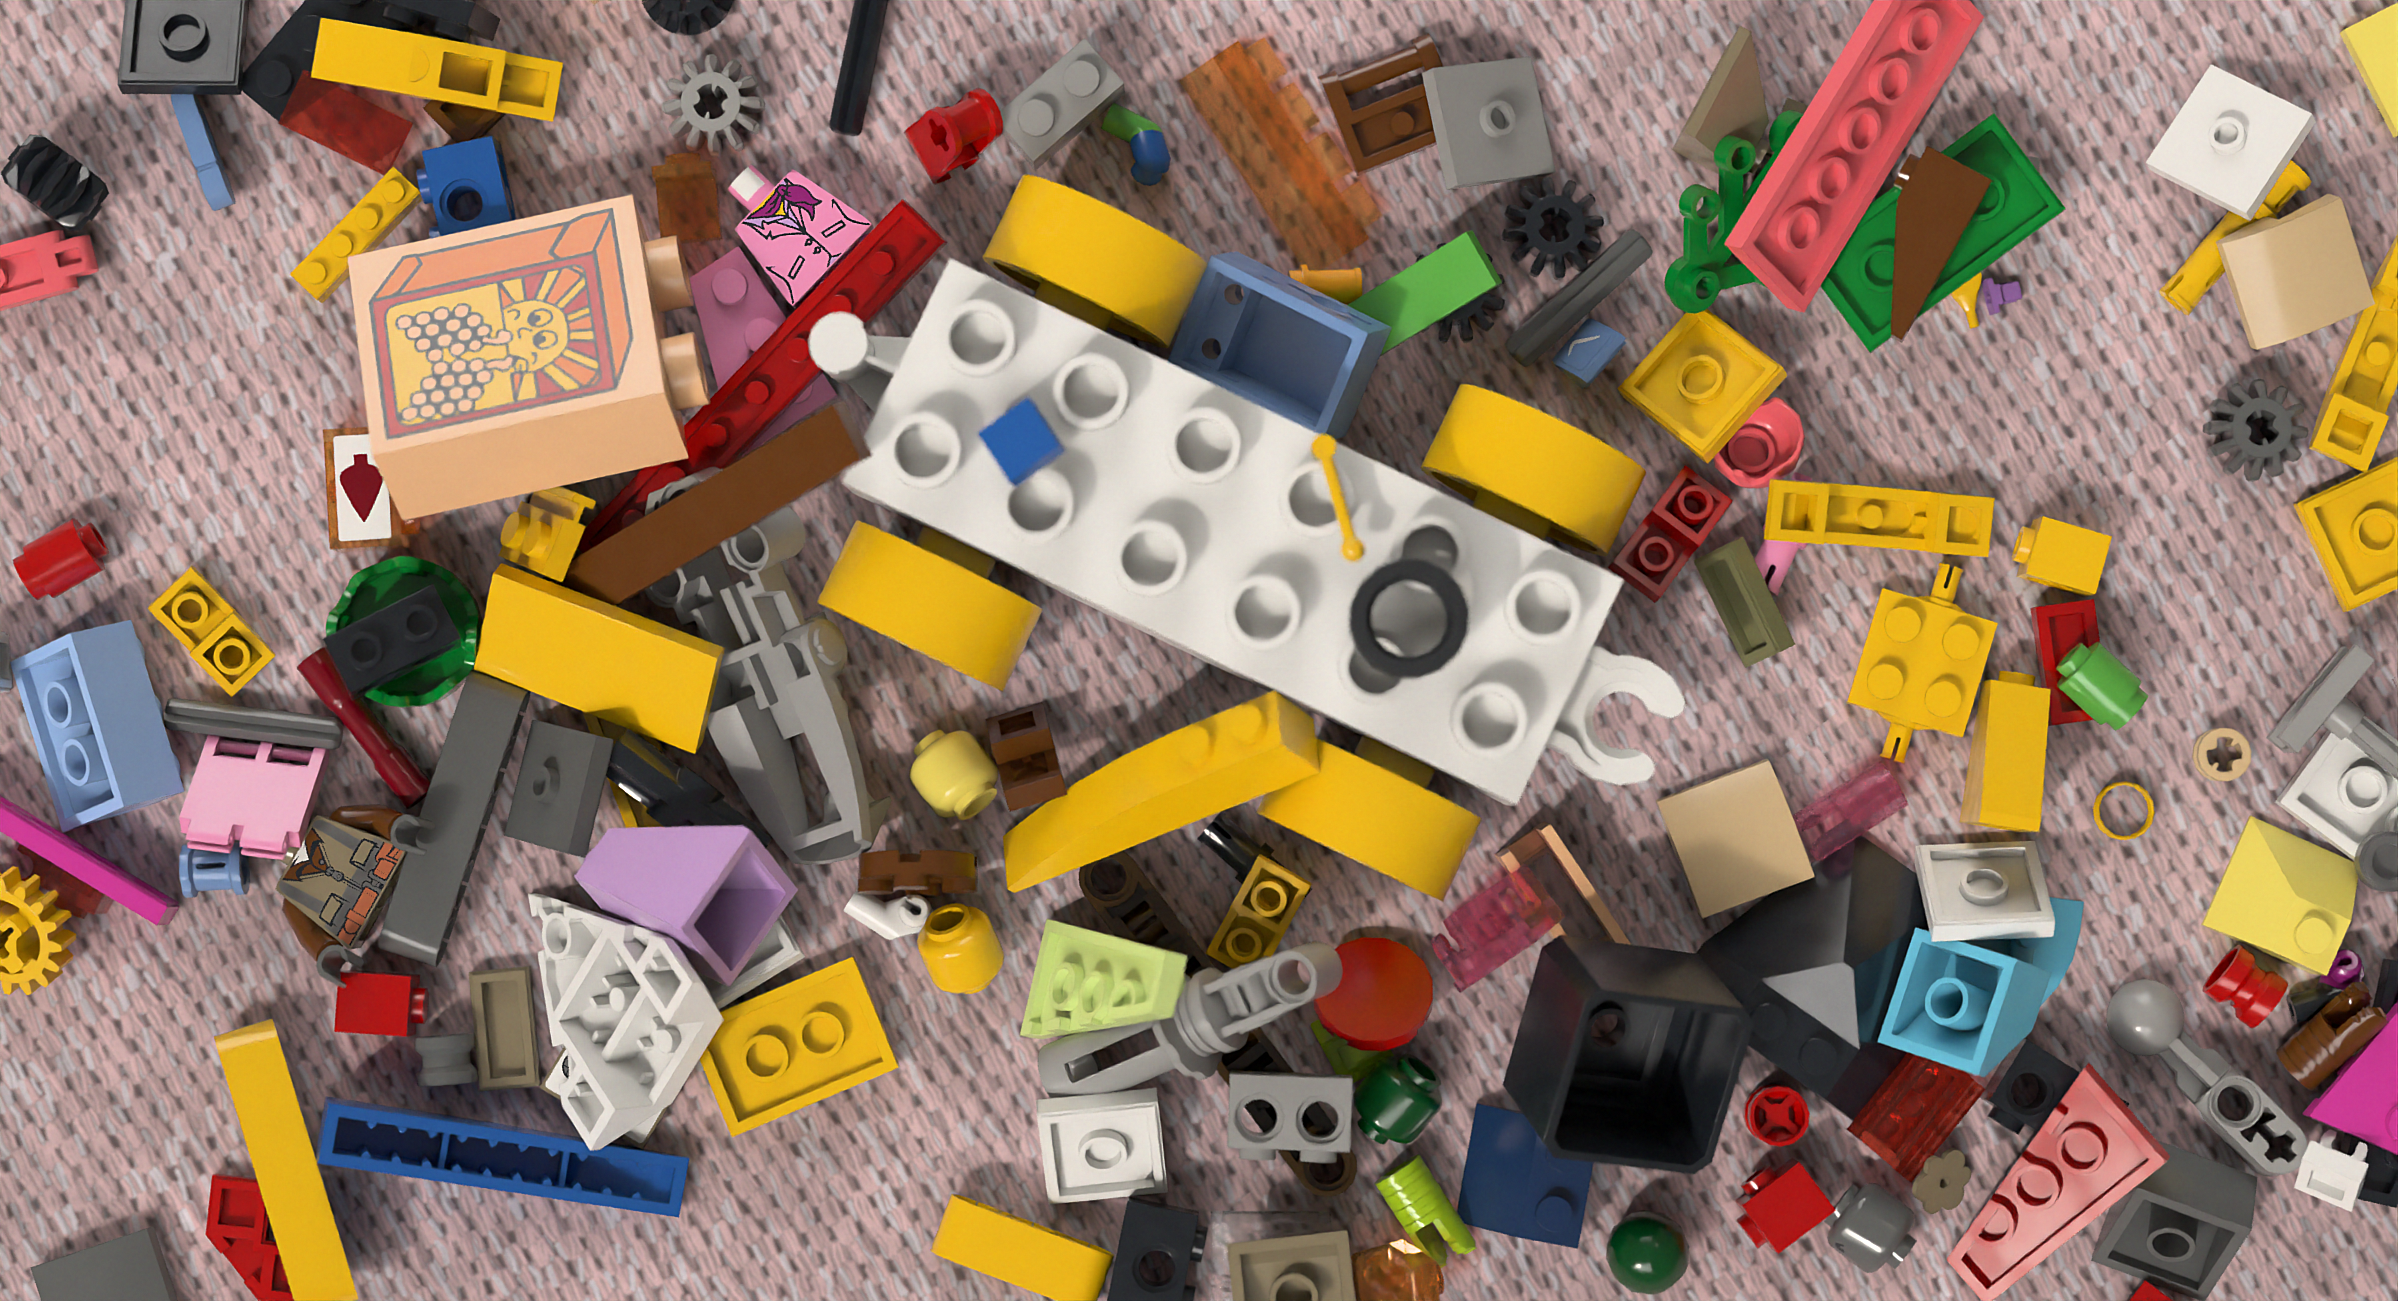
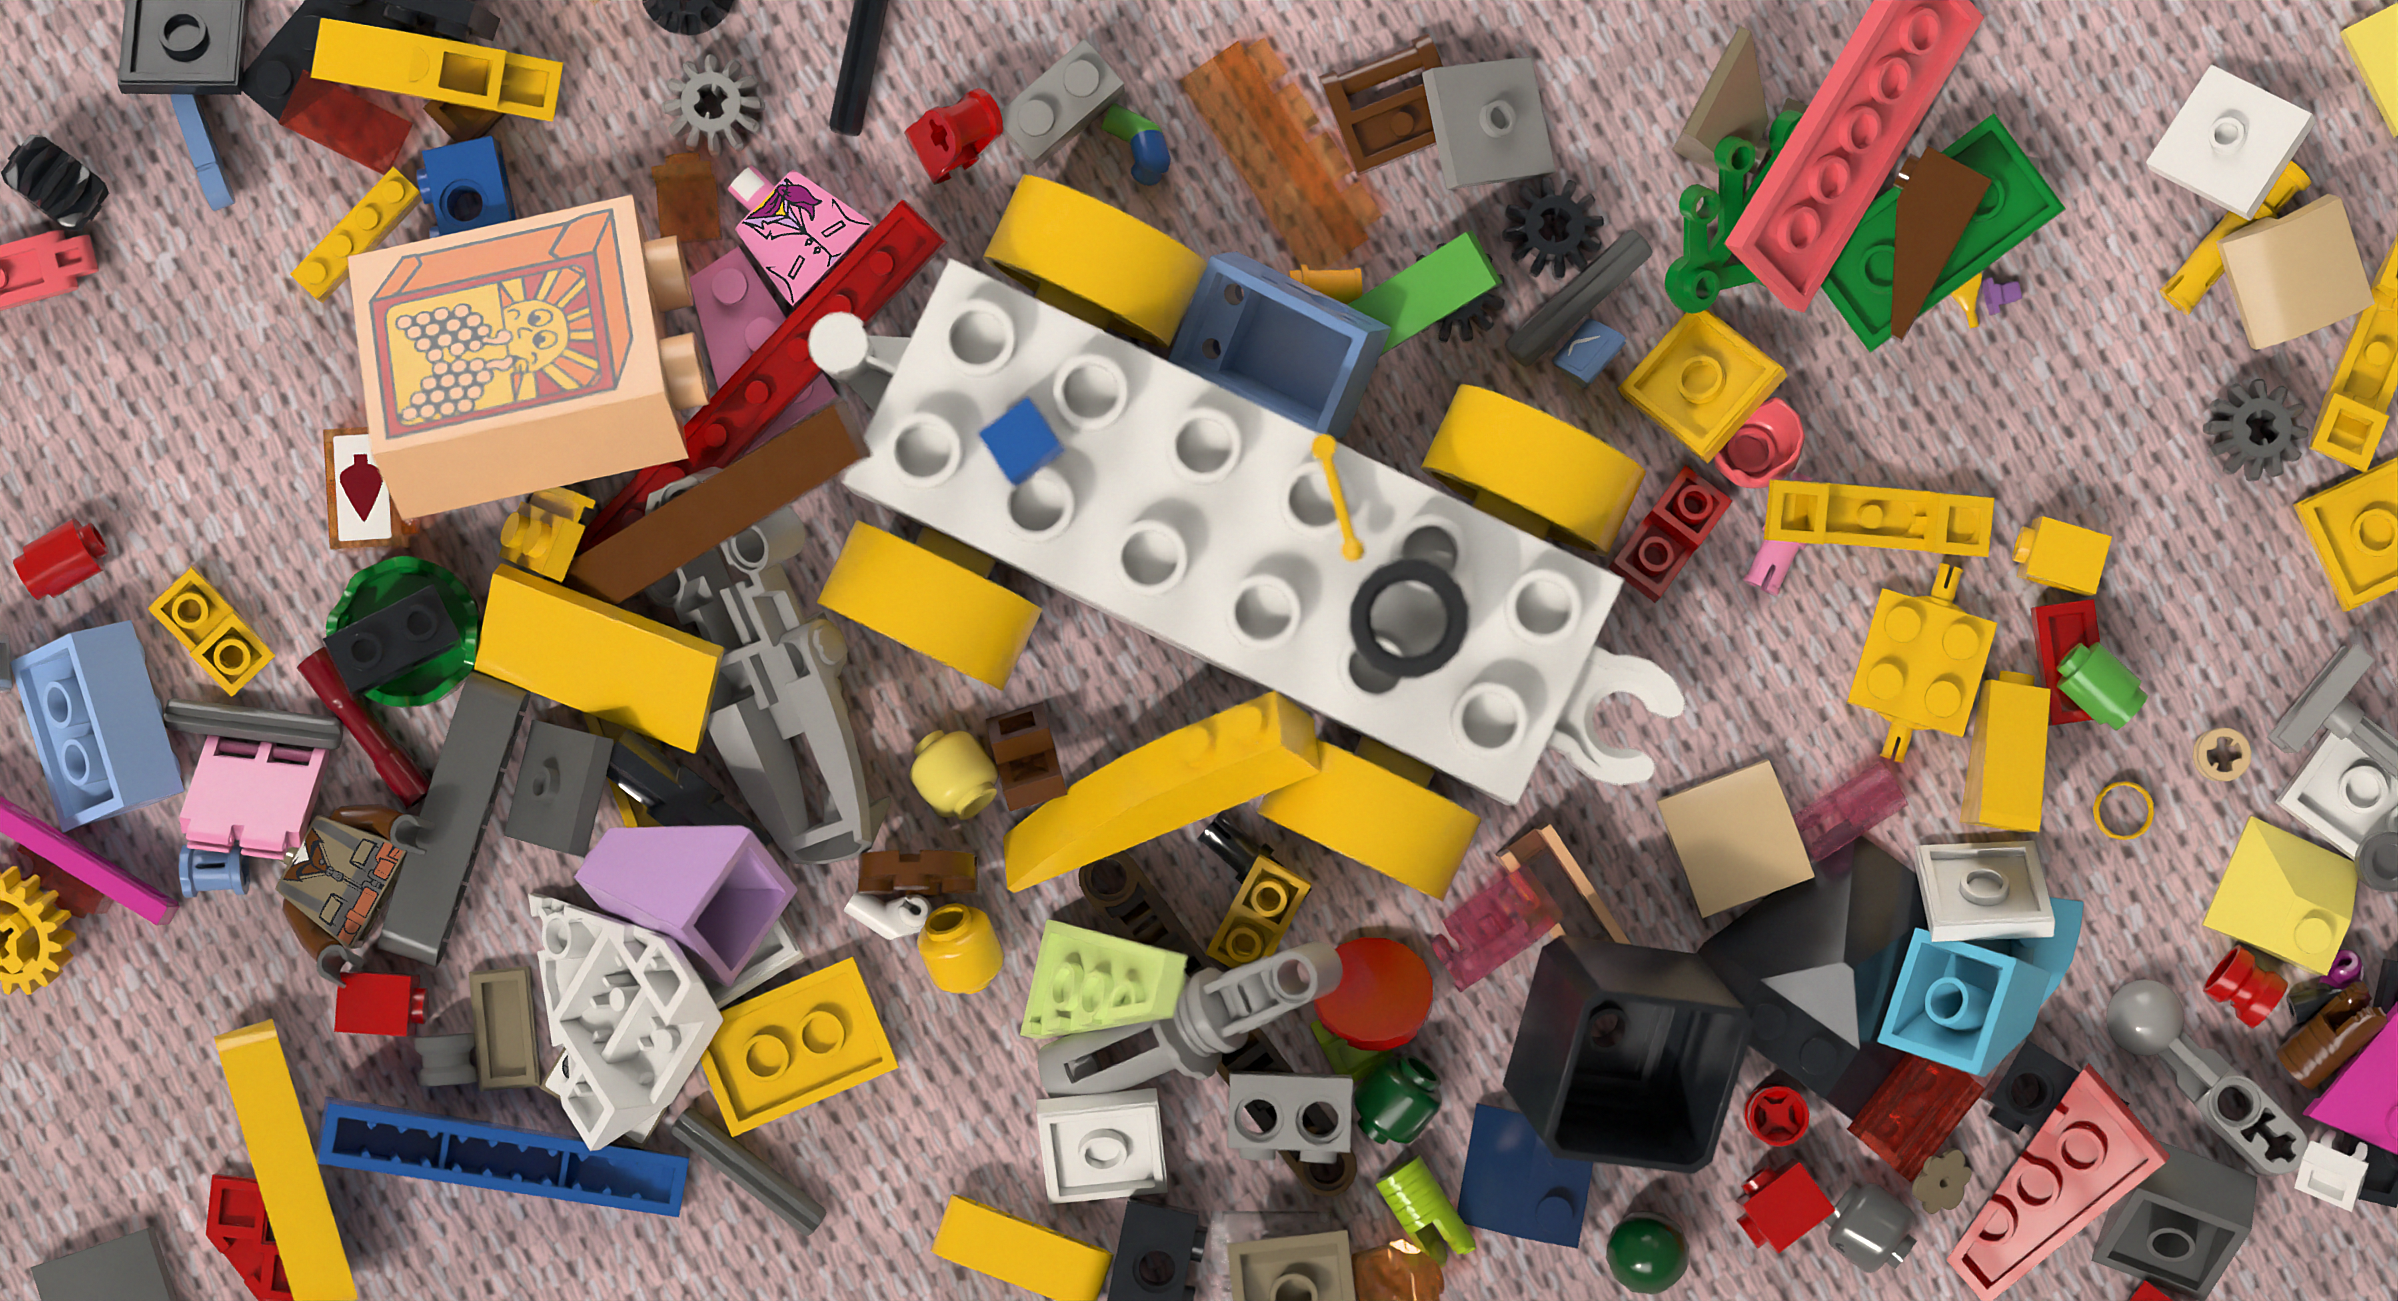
(748, 1171): none -> dark grey axle
(1744, 602): olive tile -> none

